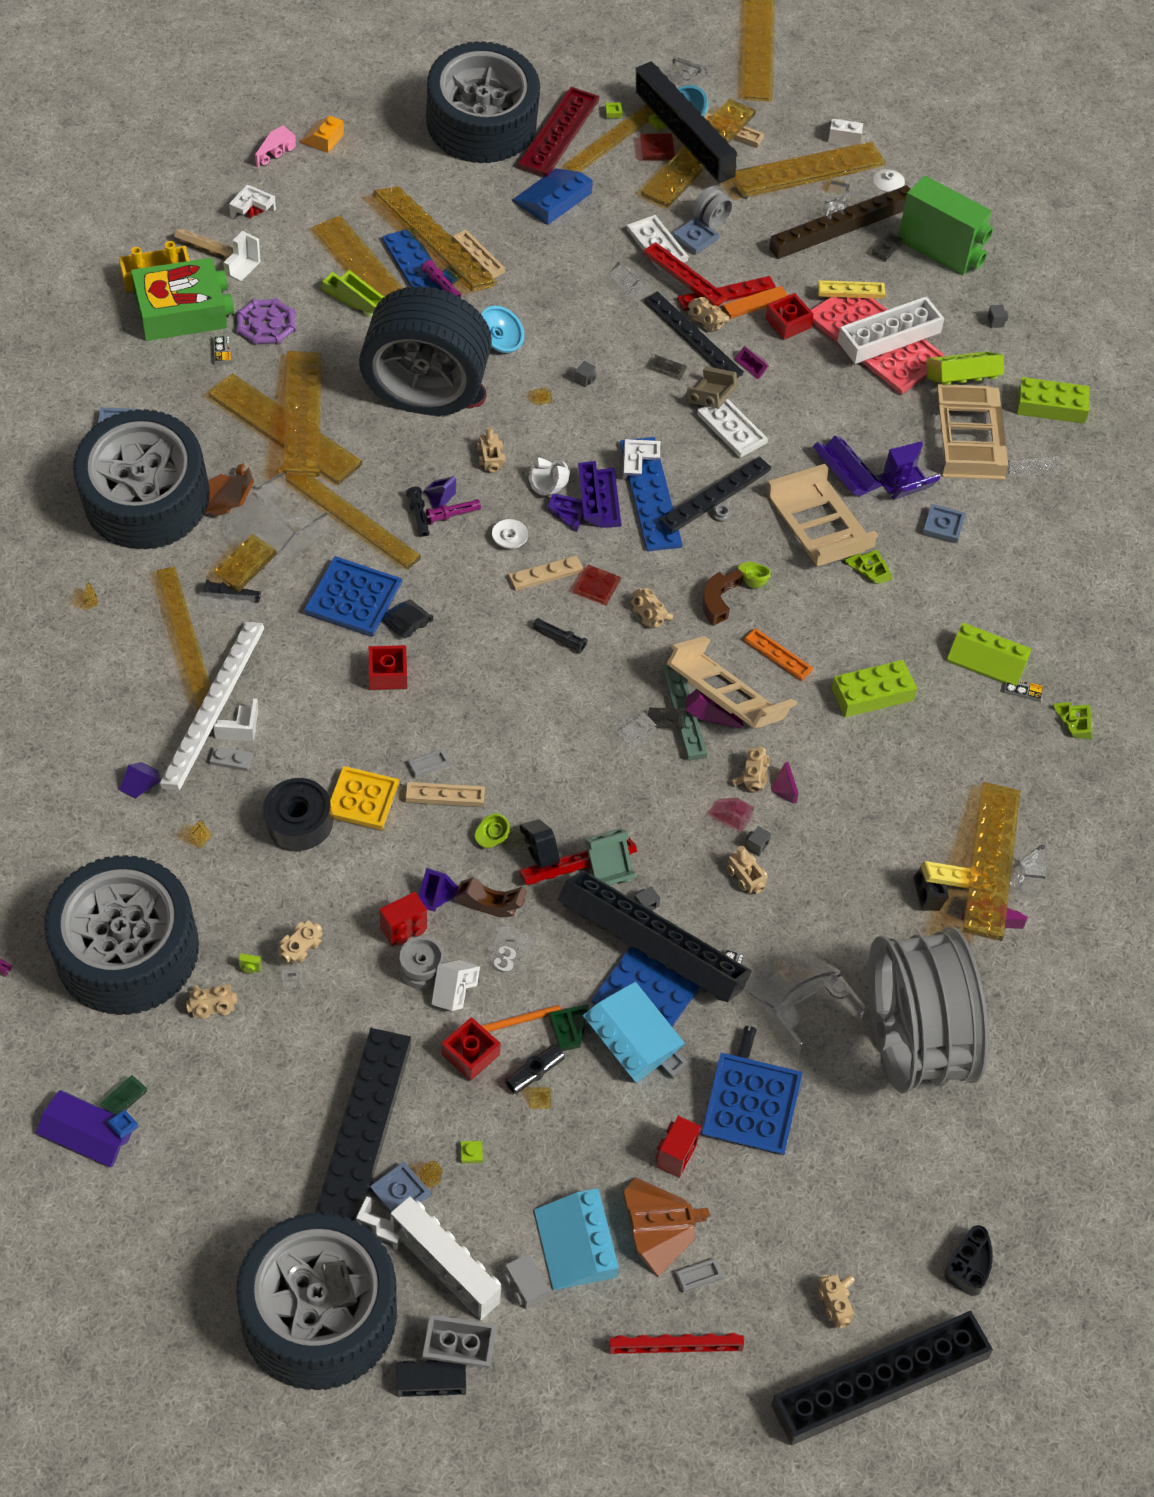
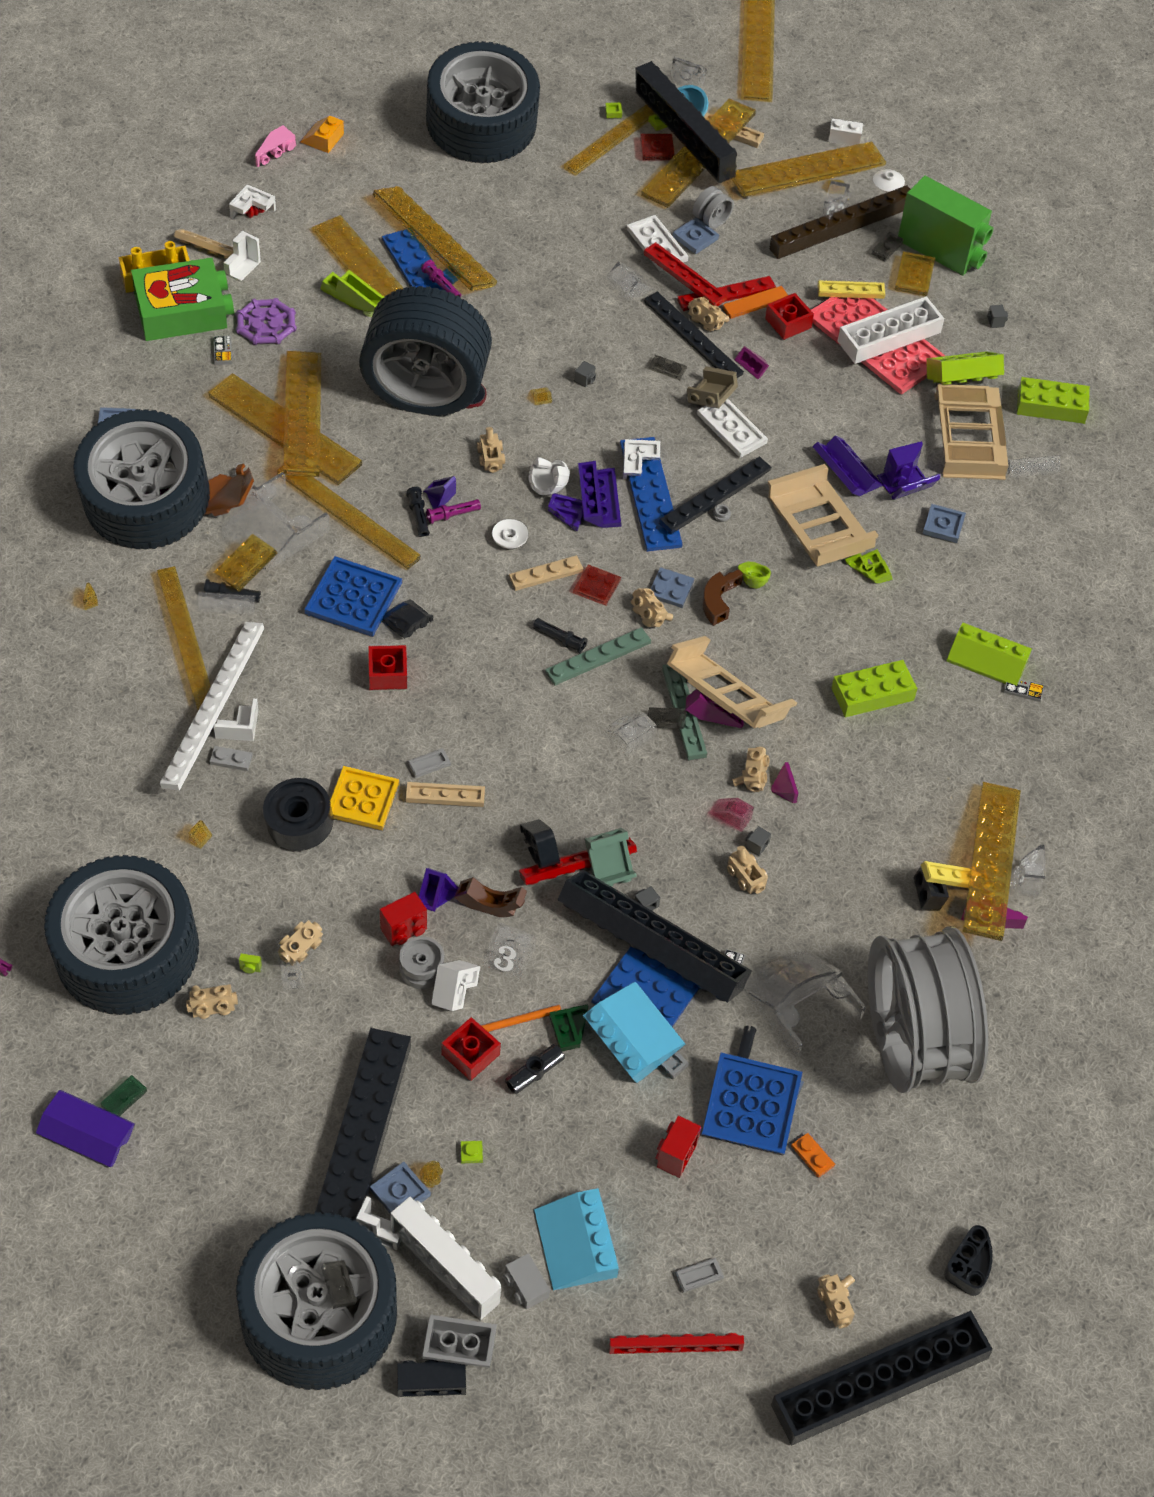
(122, 1124): blue tile -> none
(139, 779): dark purple slope -> none
(479, 253): tan plate -> none
(492, 830): lime hat -> none
(505, 329): medium azure dish -> none
(540, 1097): clear yellow slope -> none
(555, 194): blue slope -> none
(558, 132): dark red plate -> none
(598, 656): none -> sand green plate
(660, 1223): dark orange panel -> none
(672, 587): none -> sand blue plate
(778, 654): orange tile -> none
(813, 1155): none -> orange plate
(915, 273): none -> clear yellow plate
(1080, 726): lime slope -> none

